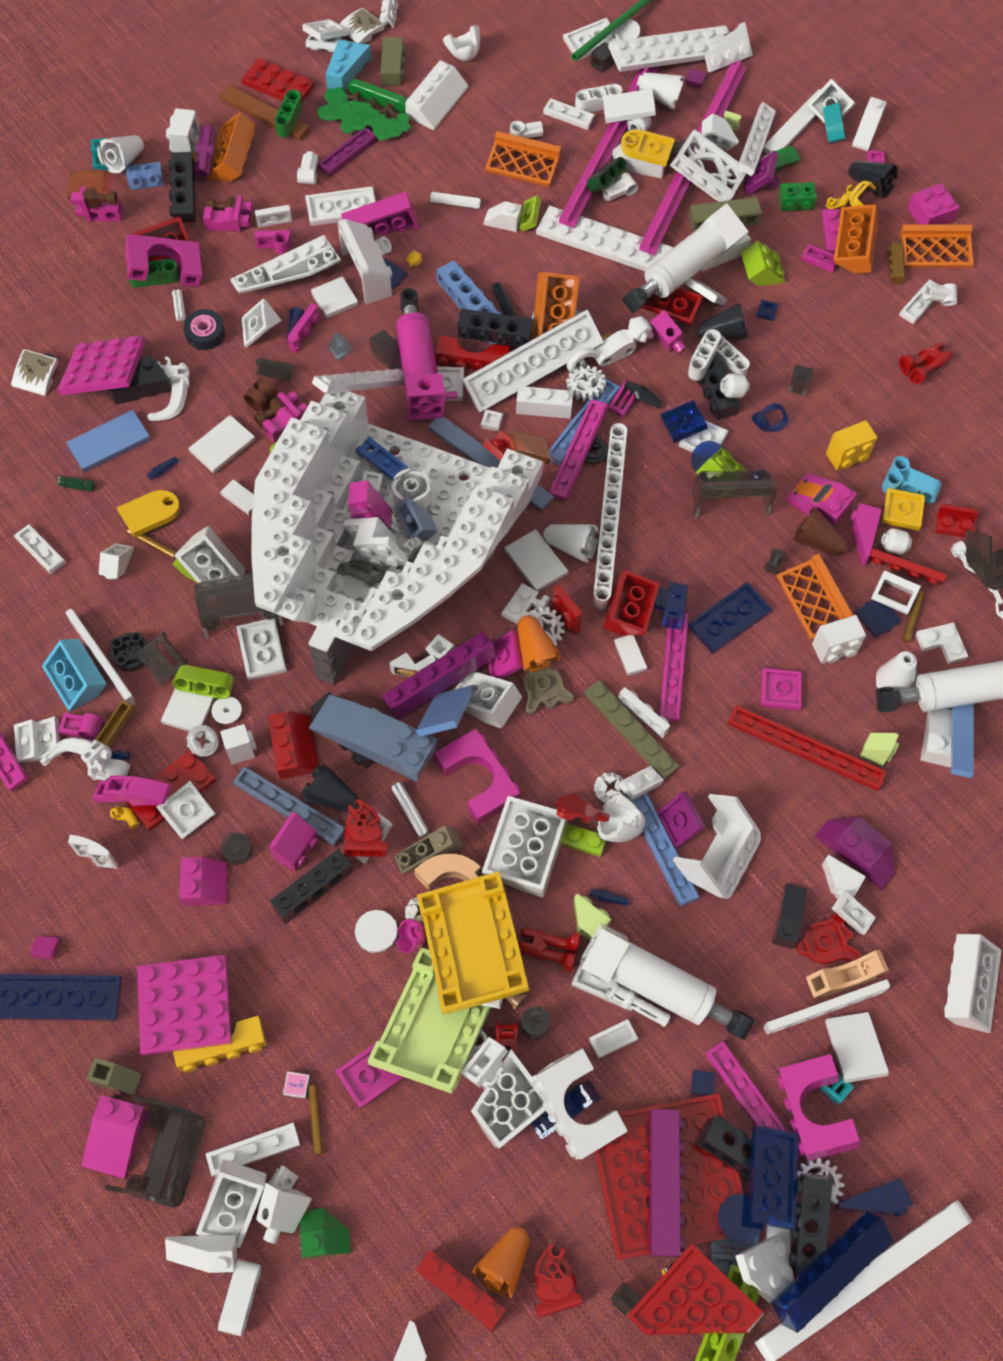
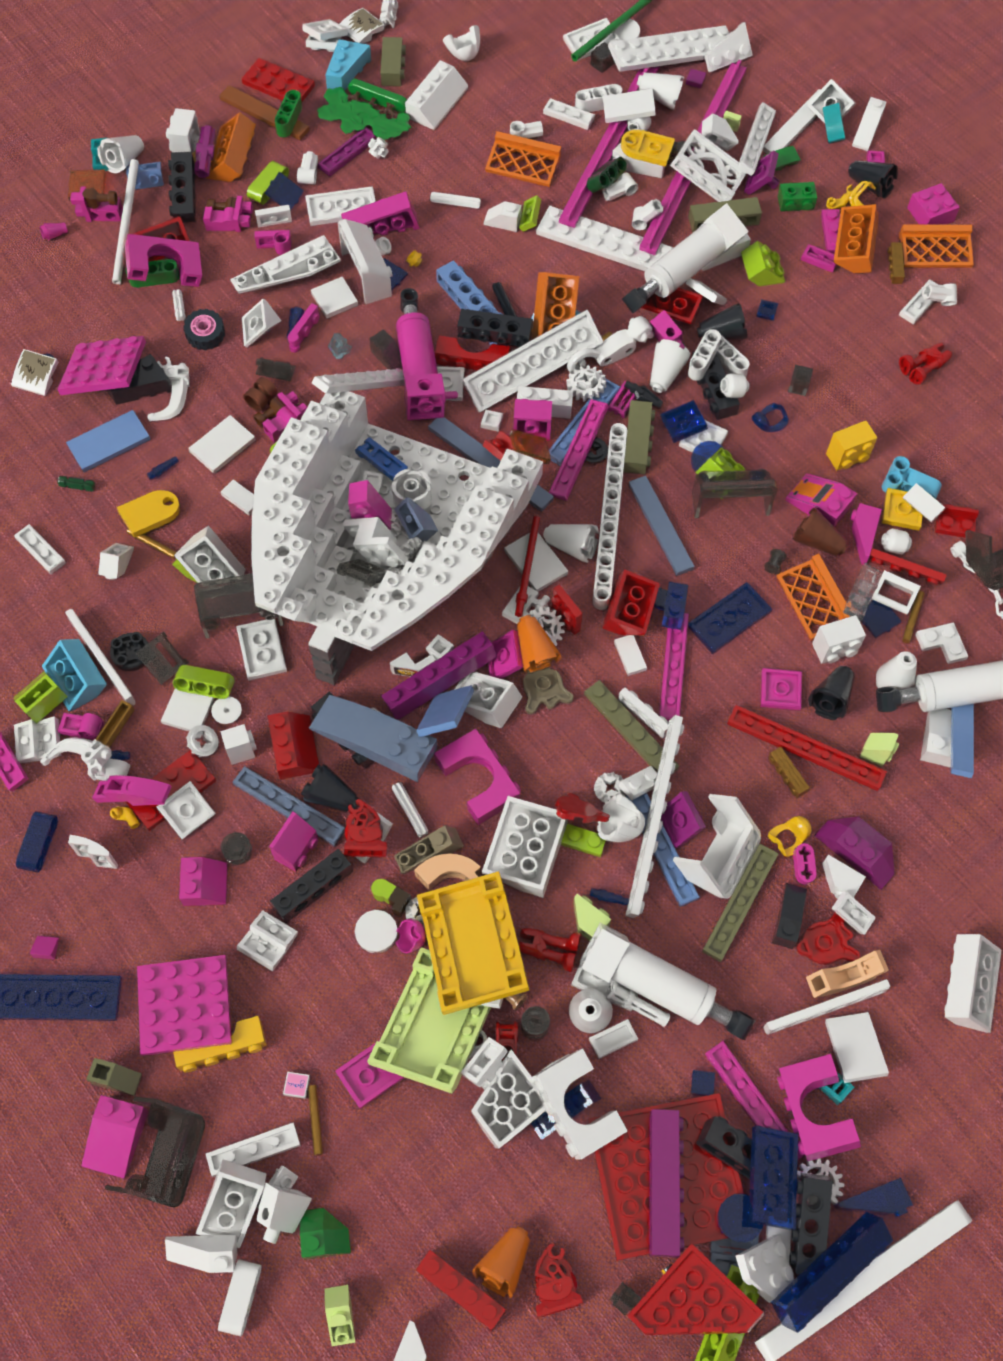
(36, 841): none -> clear blue beam
(40, 697): none -> lime slope
(52, 230): none -> dark pink cone
(125, 221): none -> white piece
(258, 187): none -> lime beam
(267, 940): none -> white slope
(284, 191): none -> clear blue piece
(339, 1315): none -> yellowish green slope
(378, 147): none -> white gear
(391, 894): none -> leg
(522, 596): none -> red bar
(533, 417): none -> dark pink brick
(590, 1022): none -> white cone
(637, 440): none -> olive brick
(644, 214): none -> white piece
(653, 824): none -> white plate
(661, 525): none -> sand blue tile
(667, 364): none -> white cone
(740, 903): none -> olive plate
(788, 772): none -> pearl gold piece
(798, 826): none -> yellow piece
(800, 865): none -> dark pink beam
(833, 694): none -> black cone
(862, 591): none -> clear slope
(924, 502): none -> white tile

